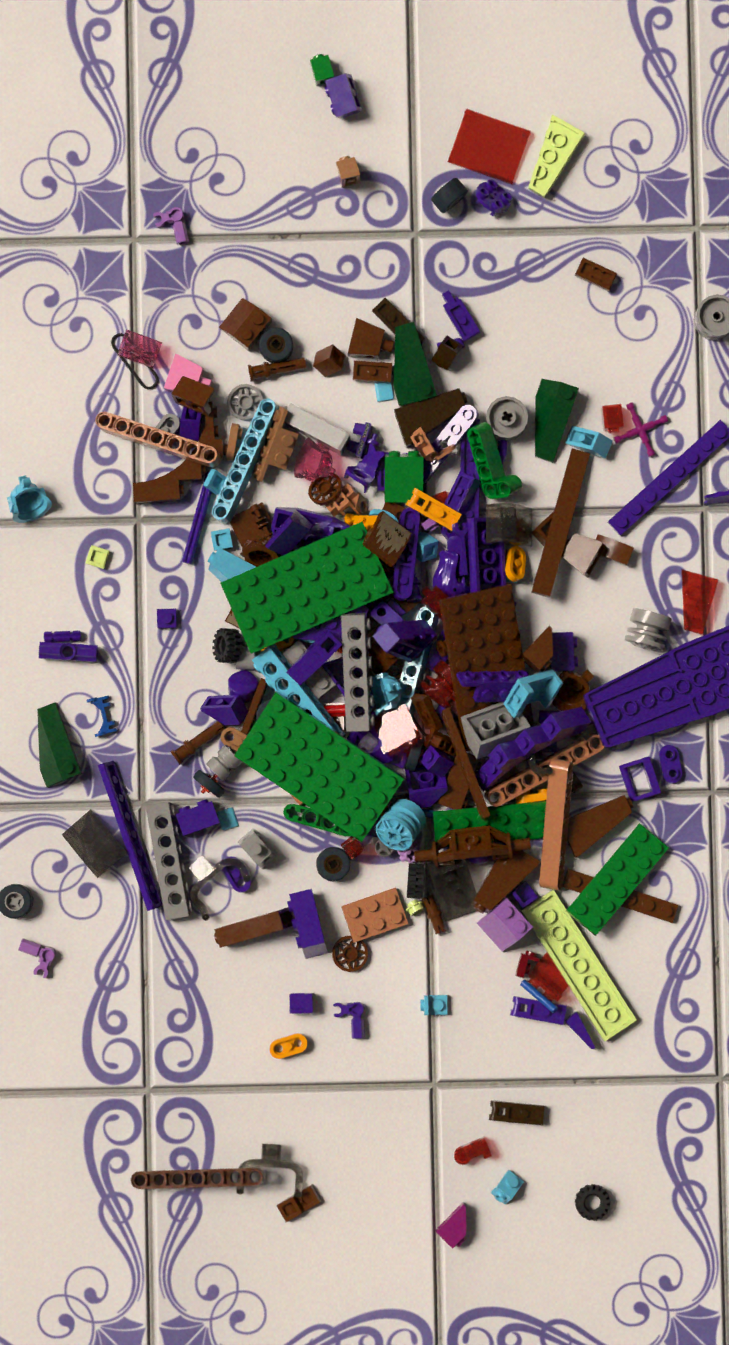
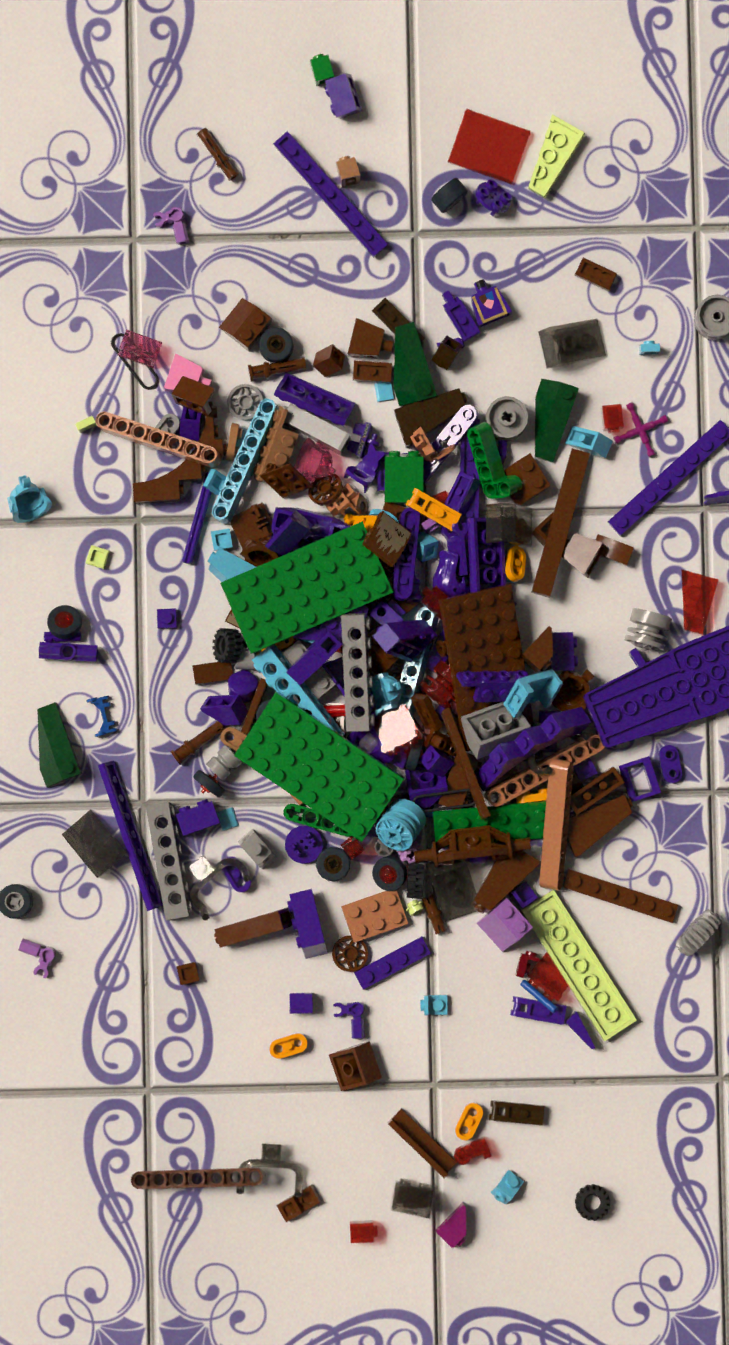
(64, 622): none -> black wheel
(86, 424): none -> yellowish green tile
(188, 973): none -> reddish brown plate
(211, 672): none -> reddish brown slope
(230, 172): none -> reddish brown pin
(285, 479): none -> reddish brown hinge
(296, 849): none -> dark purple plate
(314, 399): none -> dark purple plate
(330, 194): none -> dark purple plate
(355, 1066): none -> reddish brown slope
(363, 1231): none -> clear red brick
(389, 873): none -> black wheel
(392, 962): none -> dark purple plate
(412, 1198): none -> clear smoke slope
(422, 1142): none -> reddish brown fence
(443, 793): none -> black piece
(469, 1121): none -> light orange plate
(488, 304): none -> dark purple torso
(532, 479): none -> reddish brown slope
(571, 343): none -> clear smoke slope
(585, 769): none -> dark purple plate
(595, 790): none -> reddish brown brick
(617, 879): green plate -> none
(636, 657): none -> dark purple tile
(649, 347): none -> medium azure plate
(698, 932): none -> light grey gear

